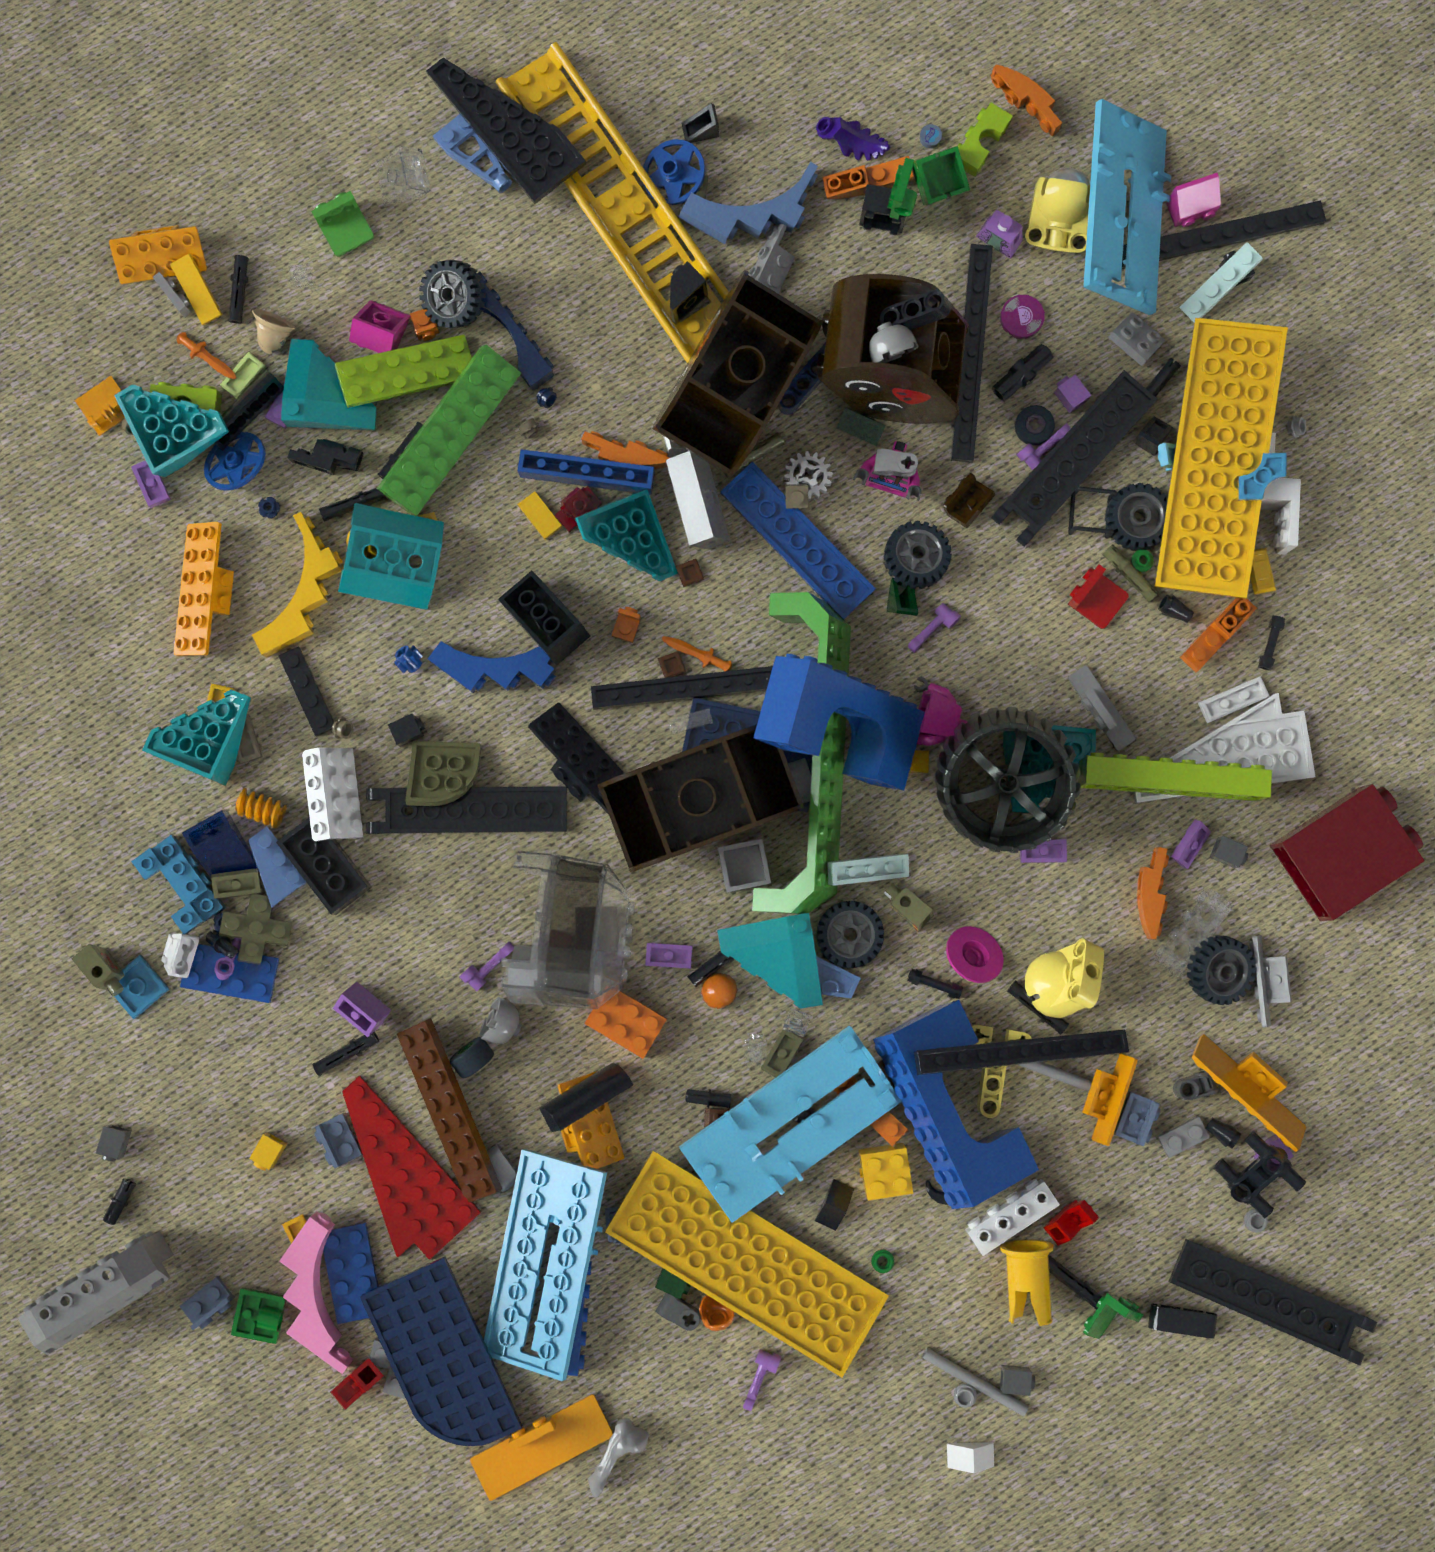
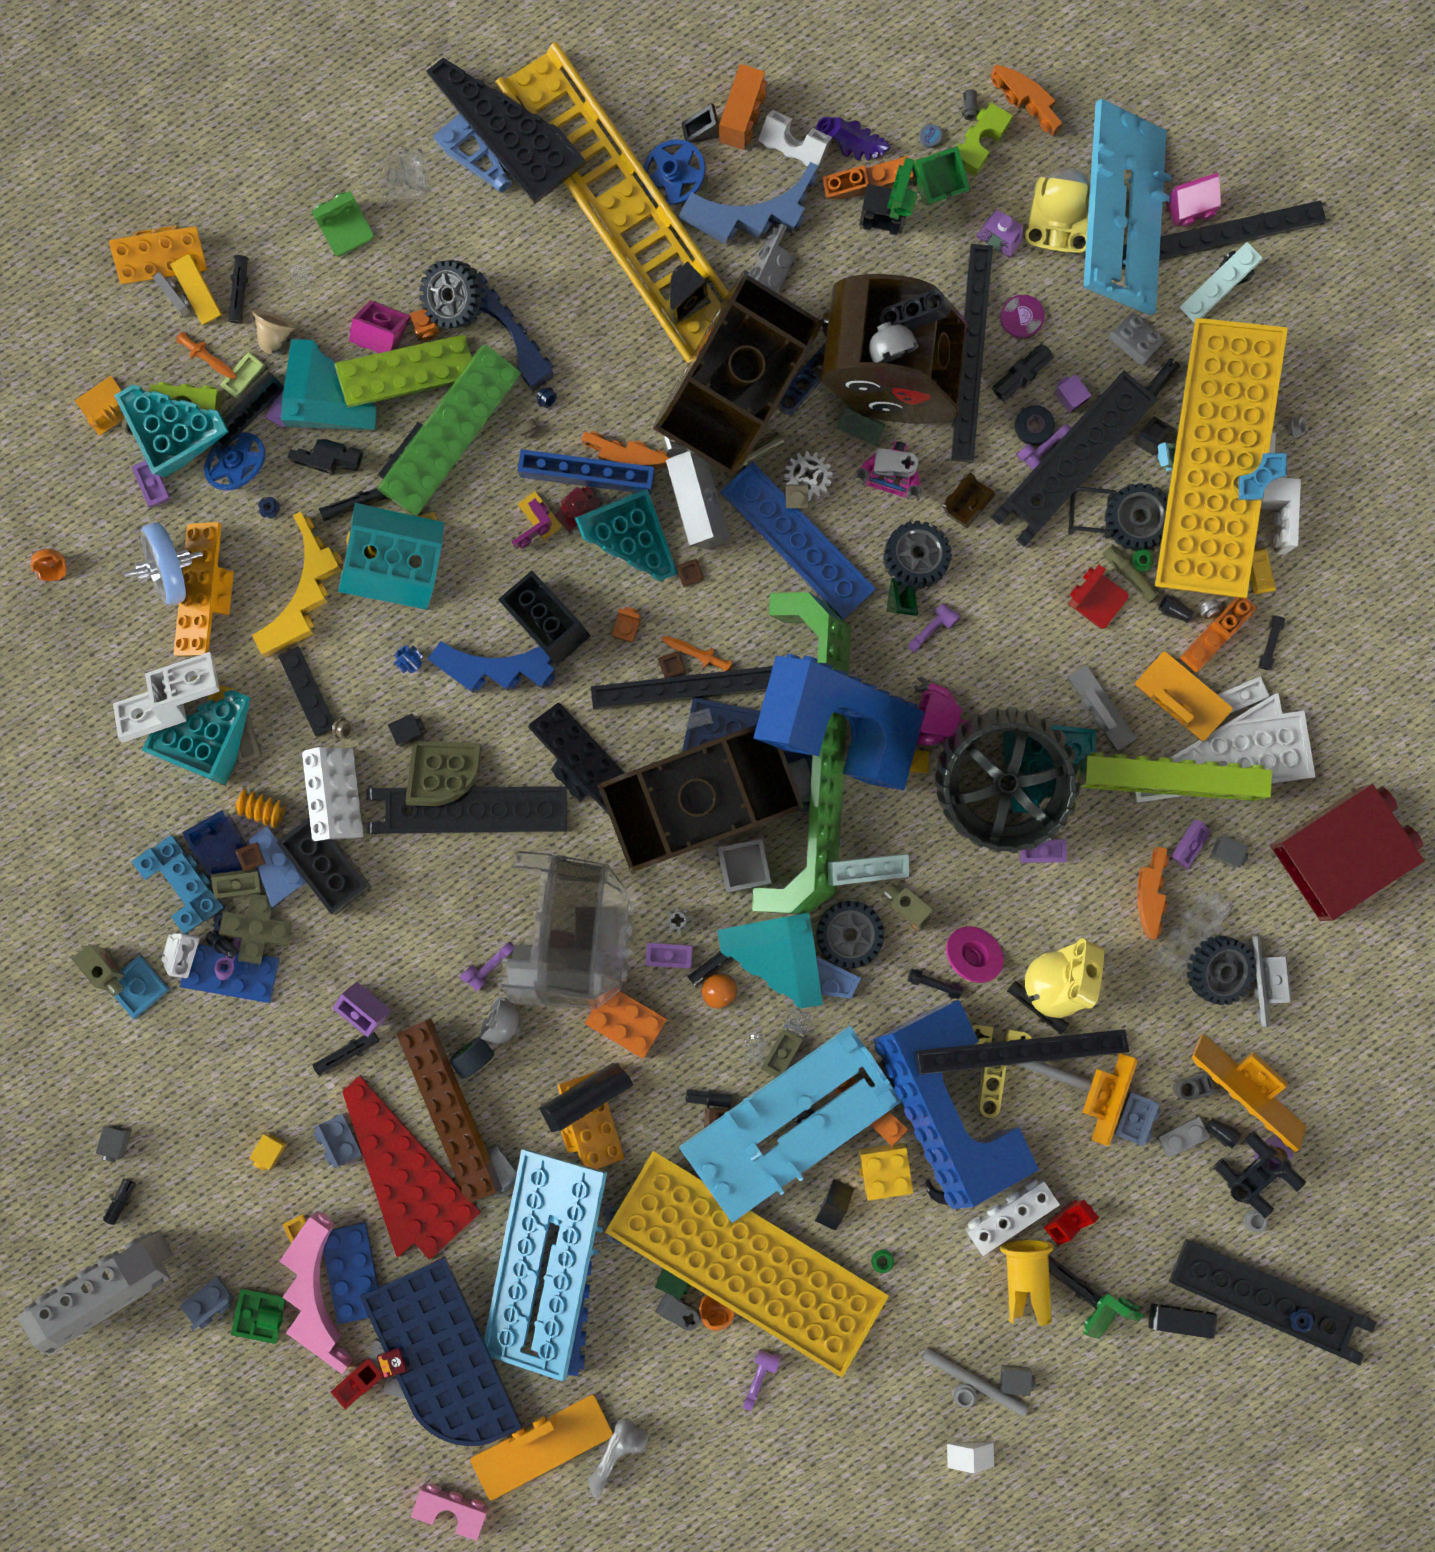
(42, 562): none -> orange hair
(163, 563): none -> wheel
(165, 697): none -> white bracket
(250, 857): none -> reddish brown tile
(392, 1362): none -> dark red tile
(434, 1500): none -> bright pink arch
(541, 512): none -> magenta bracket
(673, 925): none -> light grey gear
(743, 107): none -> orange brick
(777, 136): none -> white arch
(970, 109): none -> dark grey pin
(1183, 696): none -> light orange bracket
(1211, 609): none -> light grey plate
(1307, 1323): none -> dark blue plate

